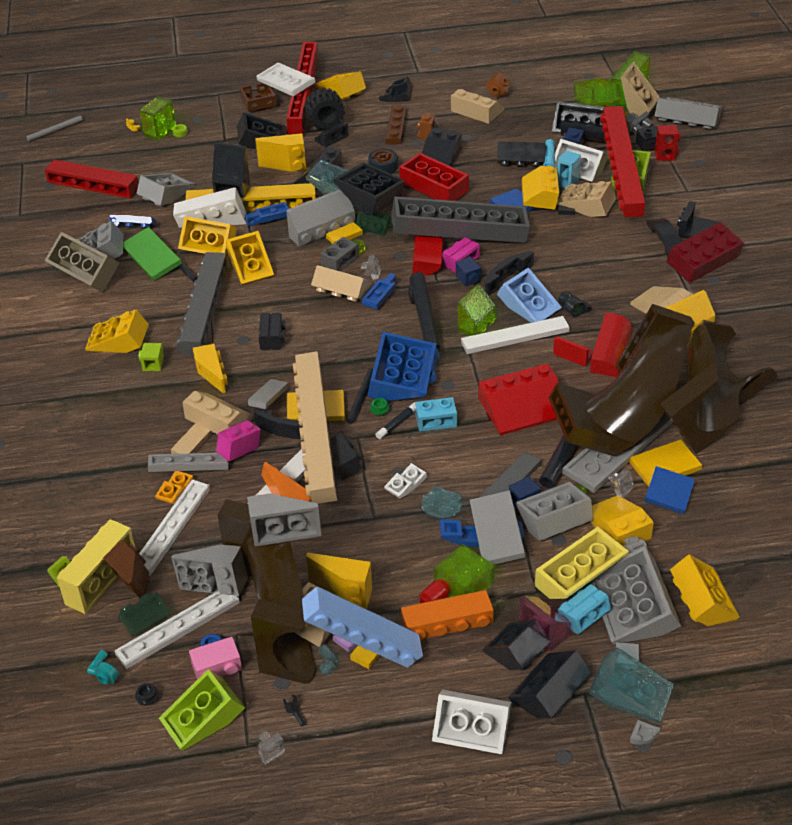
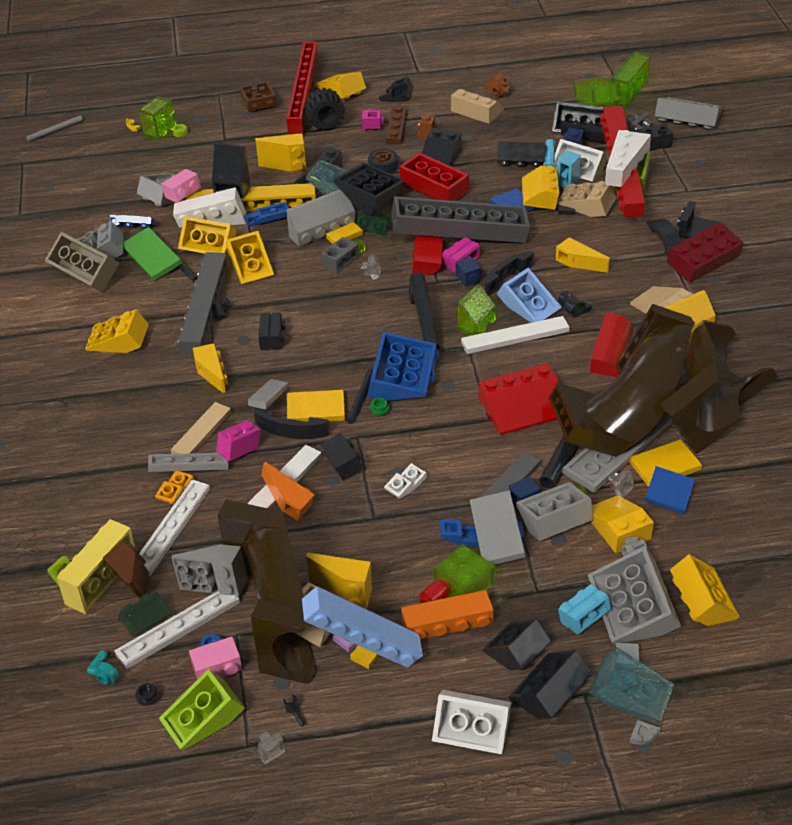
(92, 178): red brick -> none
(151, 356): lime brick -> none
(181, 185): none -> bright pink brick
(213, 412): tan slope -> none
(220, 306): none -> black arm
(256, 127): black slope -> none
(282, 519): light grey slope -> none
(285, 79): white tile -> none
(315, 429): tan brick -> none
(330, 660): clear light blue arm -> none
(333, 134): black panel -> none
(341, 283): tan slope -> none
(371, 120): none -> dark pink brick
(380, 292): blue hinge -> none
(396, 421): black bar -> none
(436, 414): medium azure brick -> none
(441, 502): clear light blue dish -> none
(554, 625): clear pink slope -> none
(572, 351): red panel -> none
(578, 564): light yellow slope -> none
(581, 256): none -> yellow slope
(625, 155): none -> white wedge
(638, 91): tan slope -> none
(664, 142): red brick -> none

